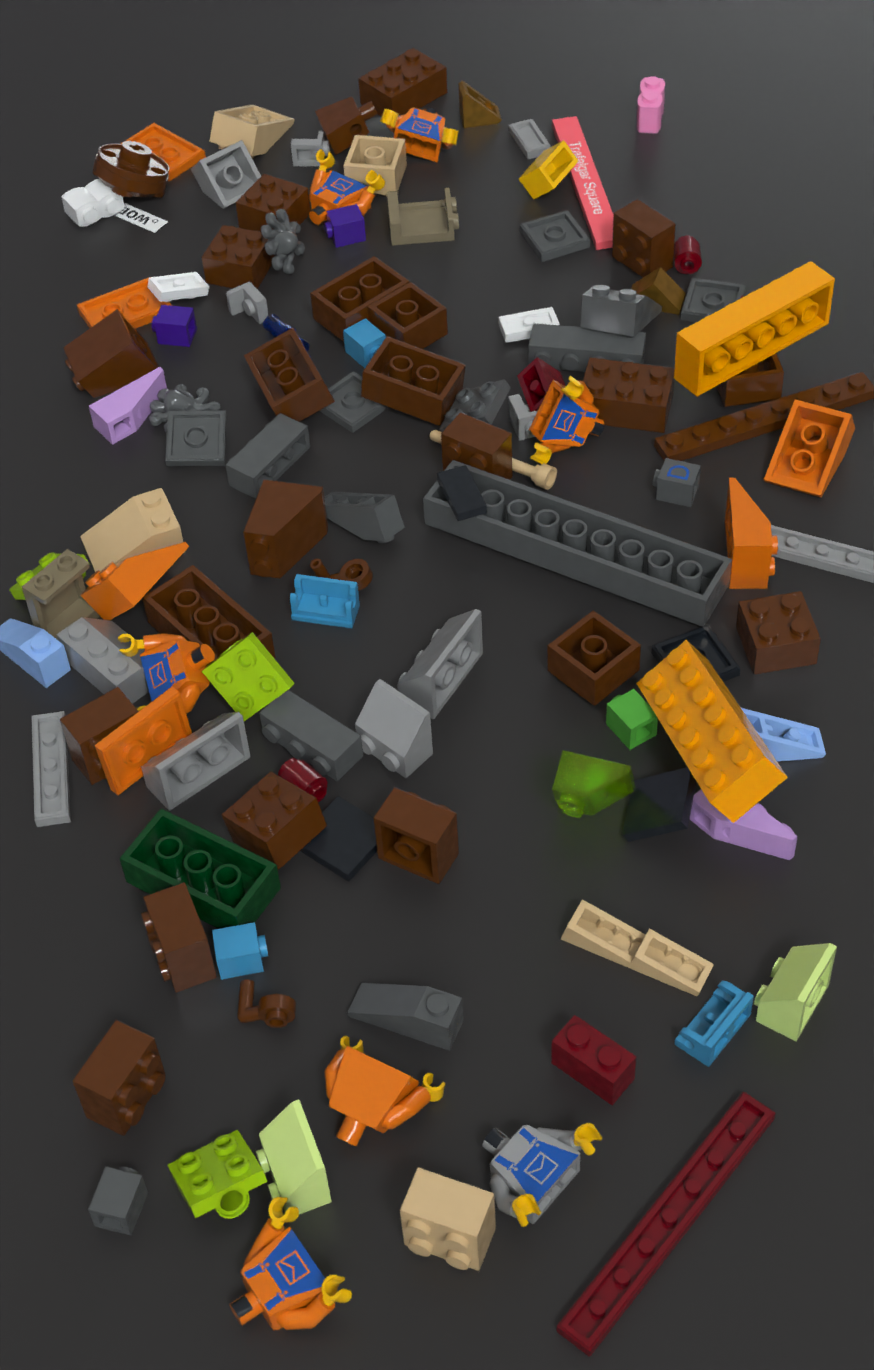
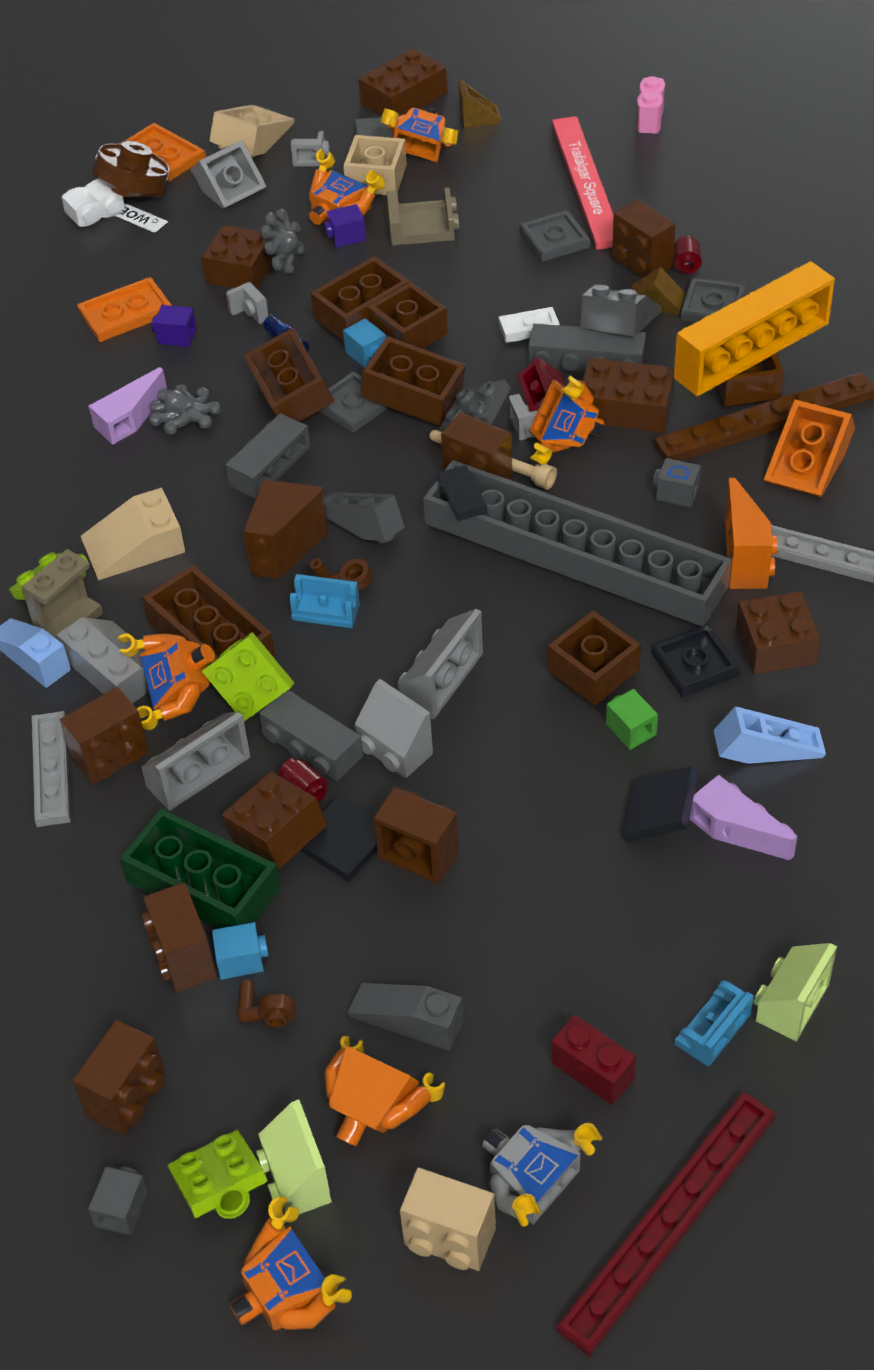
(109, 356): reddish brown slope -> none
(125, 584): orange slope -> none
(141, 738): orange tile -> none
(178, 286): white plate -> none
(196, 438): dark grey tile -> none
(268, 196): reddish brown brick -> none
(344, 121): reddish brown torso -> none
(529, 138): light grey tile -> none
(548, 169): yellow piece -> none
(590, 784): clear neon green slope -> none
(647, 954): tan slope -> none
(711, 732): light orange brick -> none

